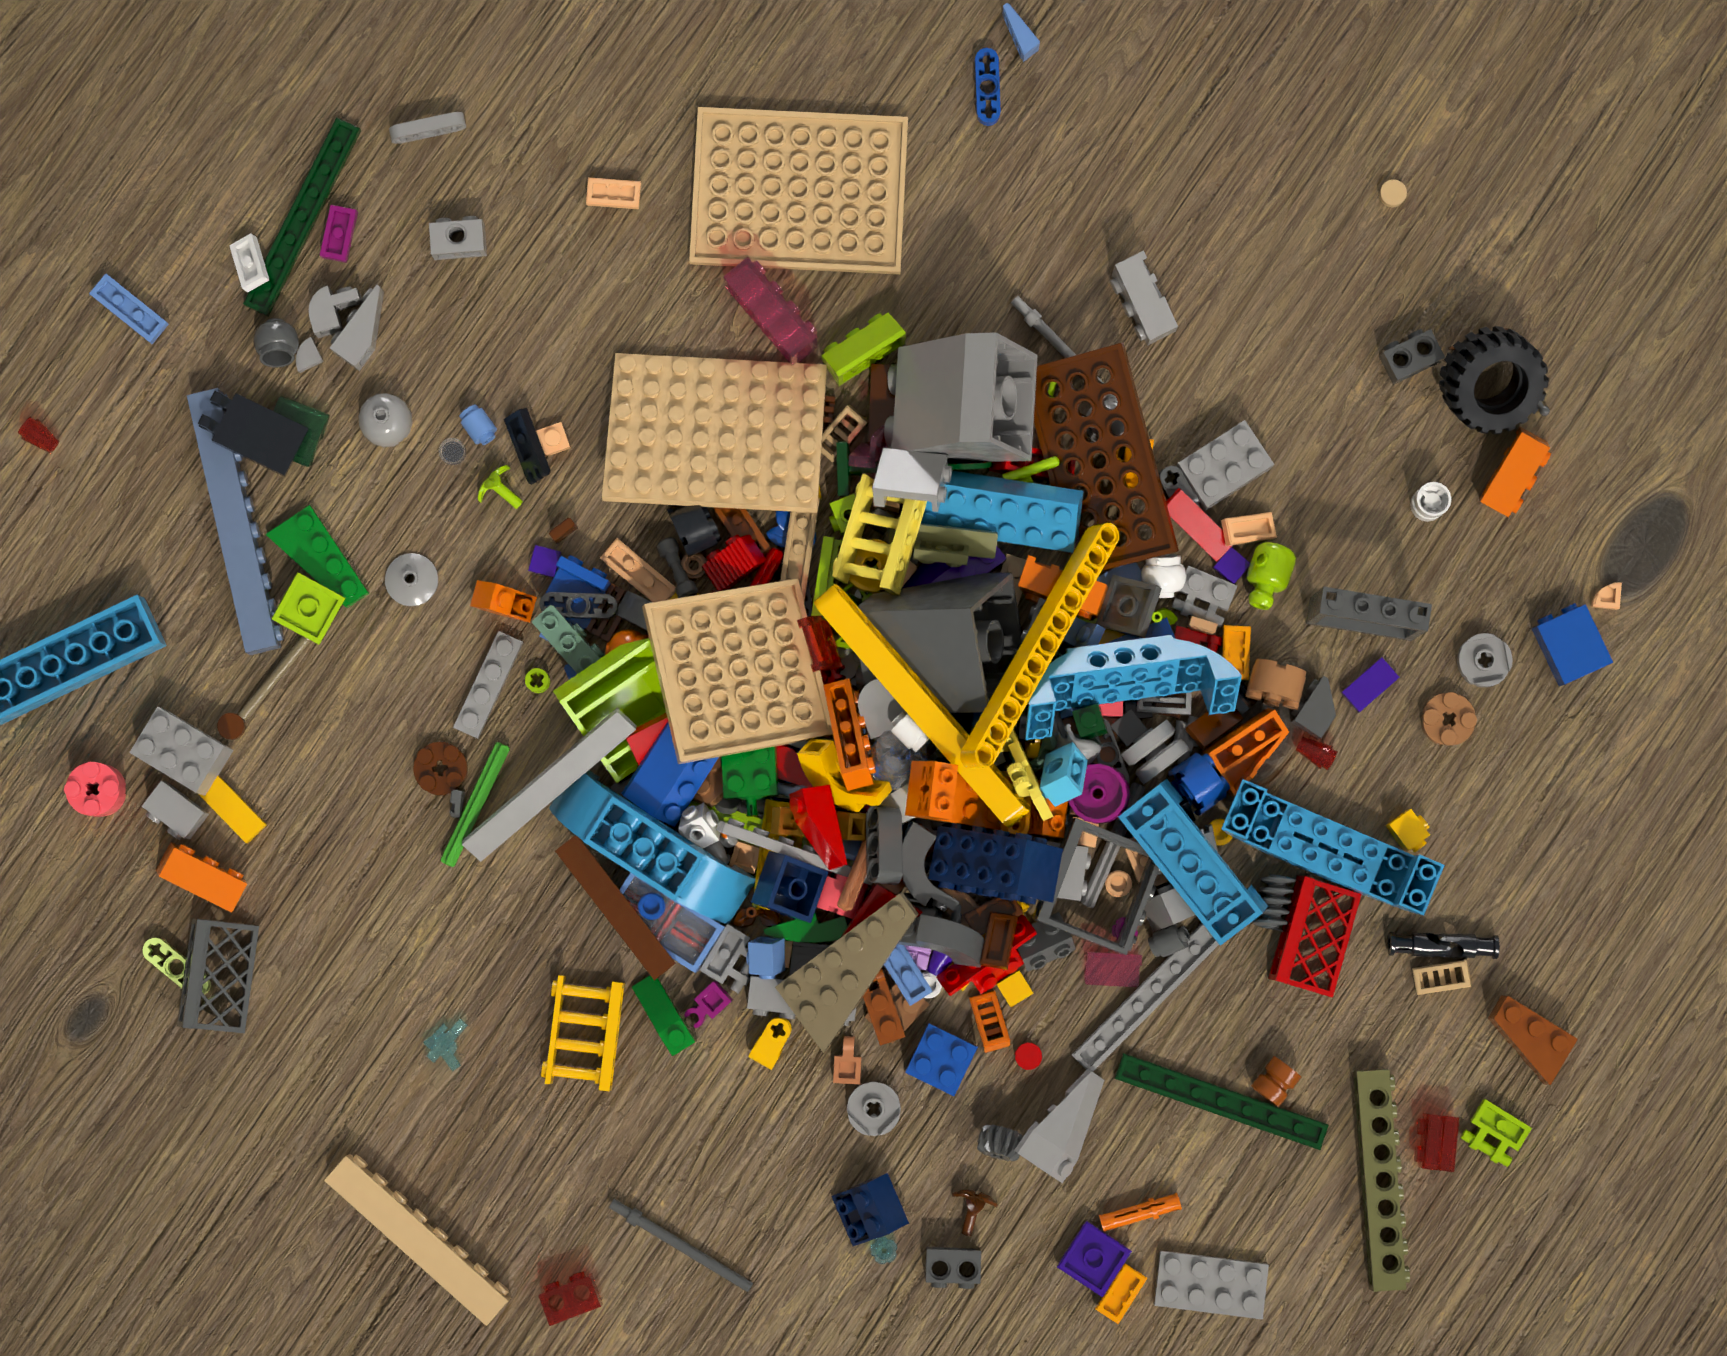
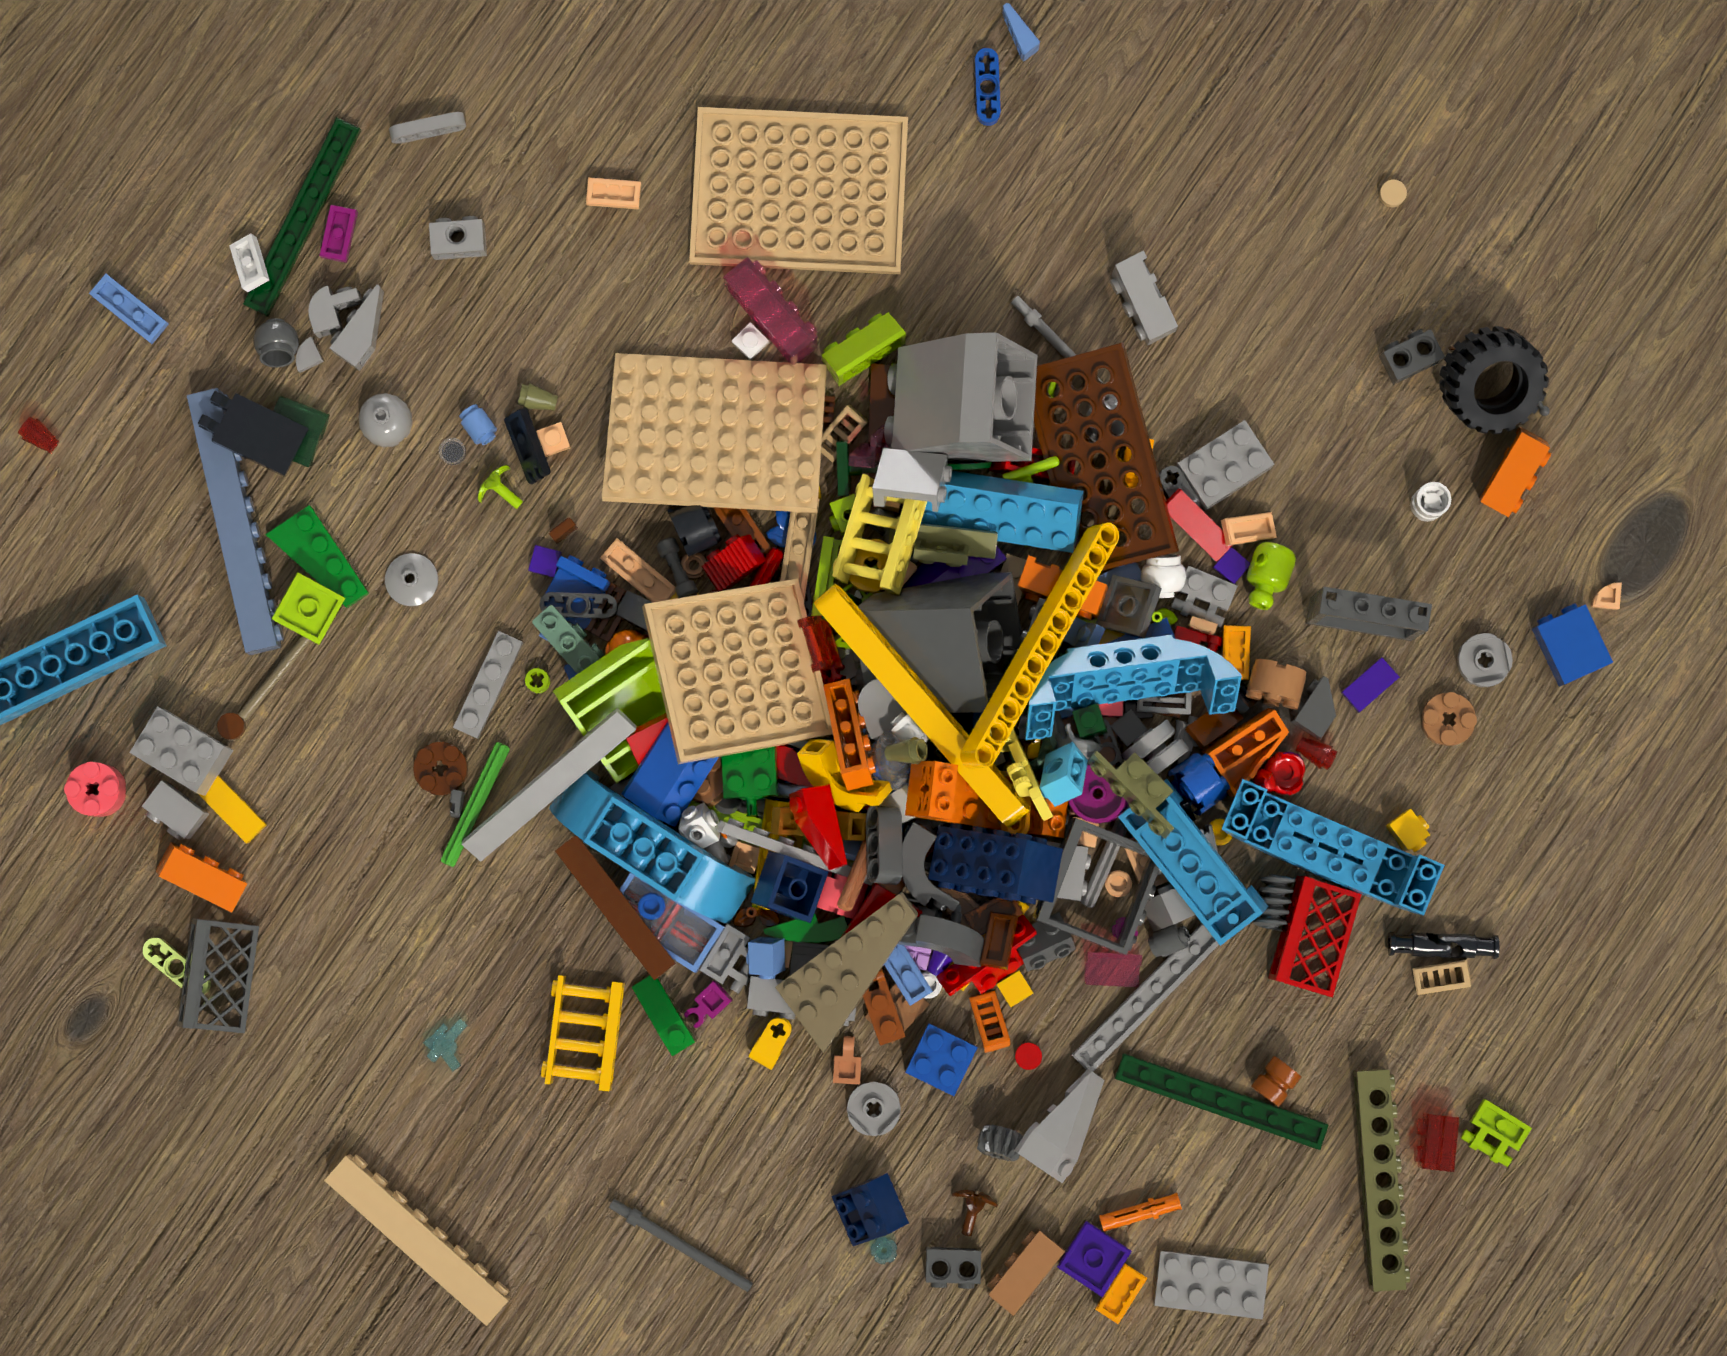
(503, 601): orange slope -> none
(536, 398): none -> olive cone
(573, 1304): clear red brick -> none
(750, 341): none -> white plate
(907, 751): none -> olive cone
(1024, 1271): none -> medium nougat brick
(1138, 786): none -> olive bracket
(1282, 774): none -> red hair
(1533, 1037): dark orange wedge -> none

